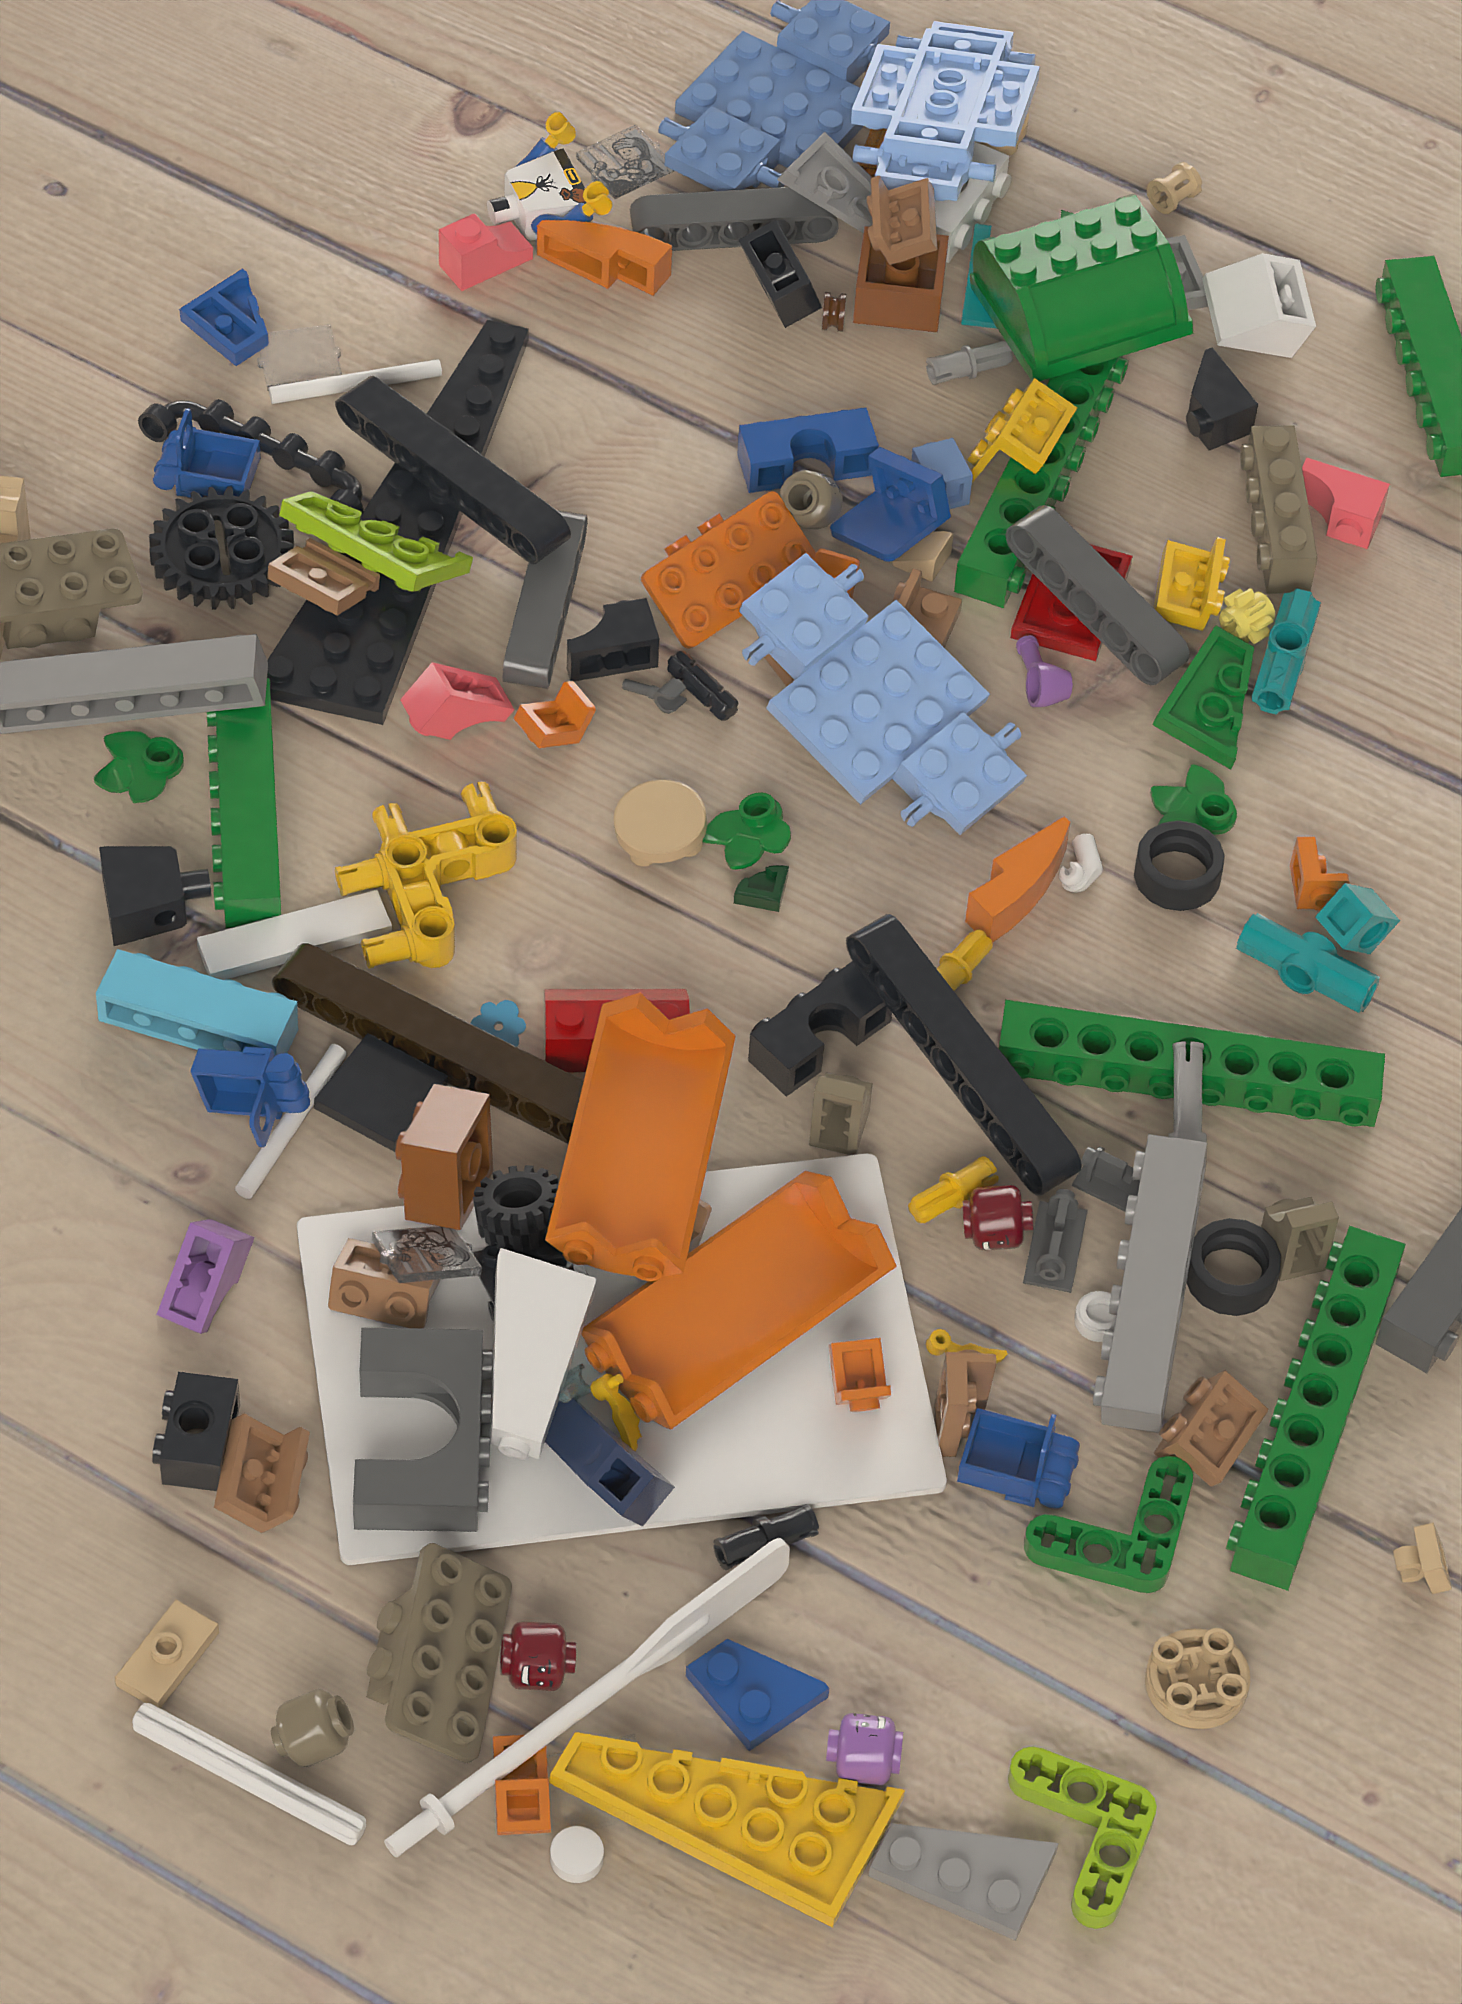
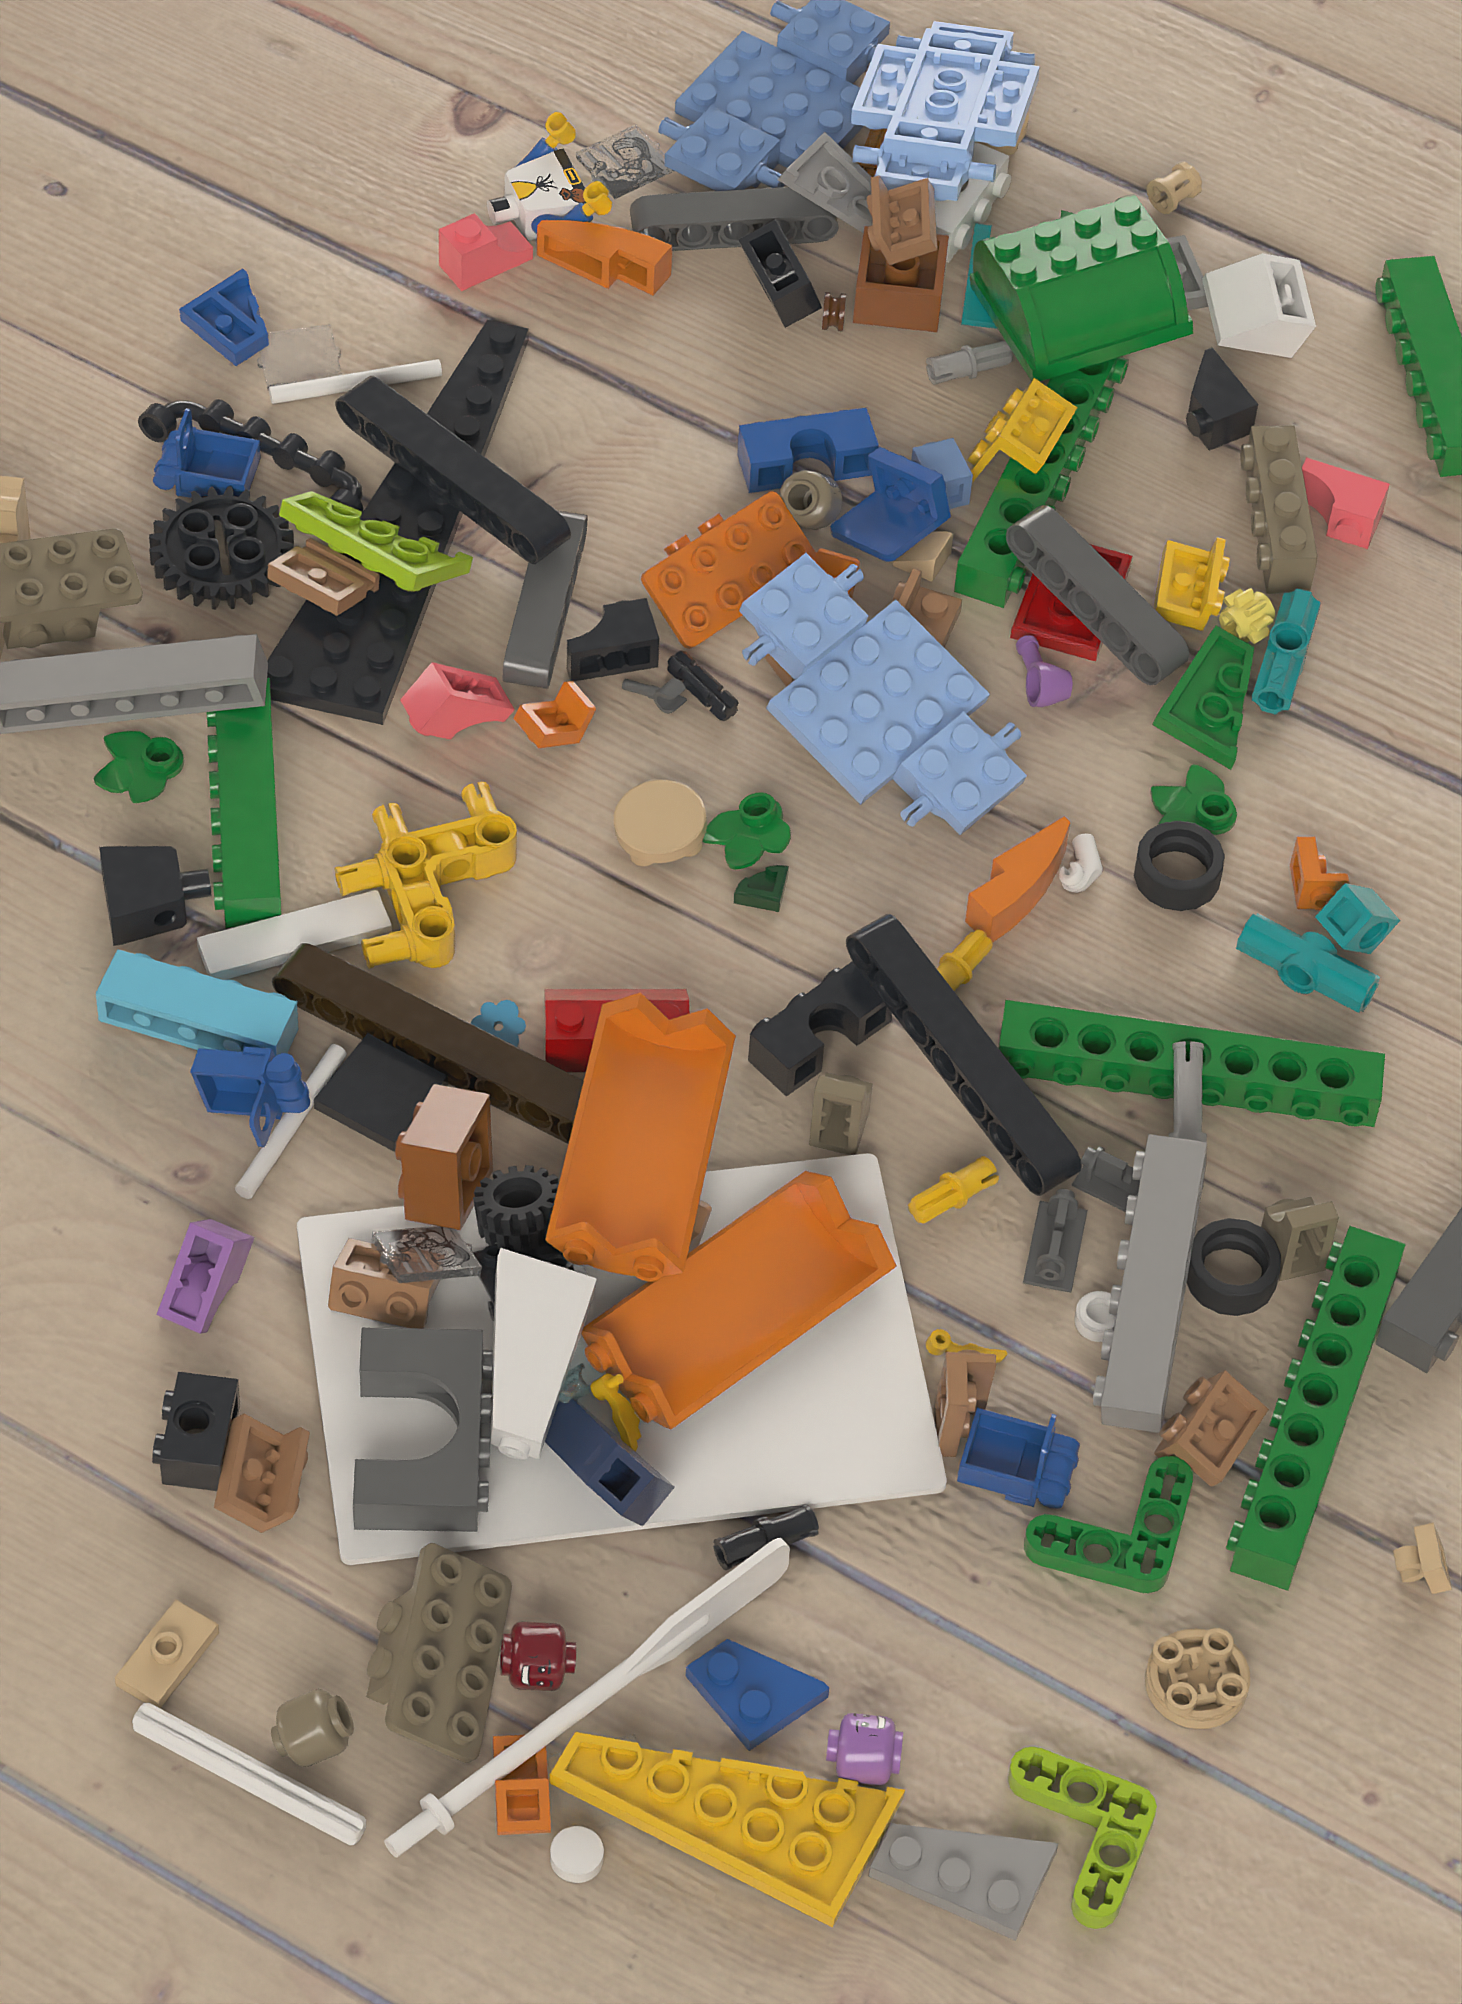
(859, 1374): orange bracket -> none
(997, 1217): dark red head -> none

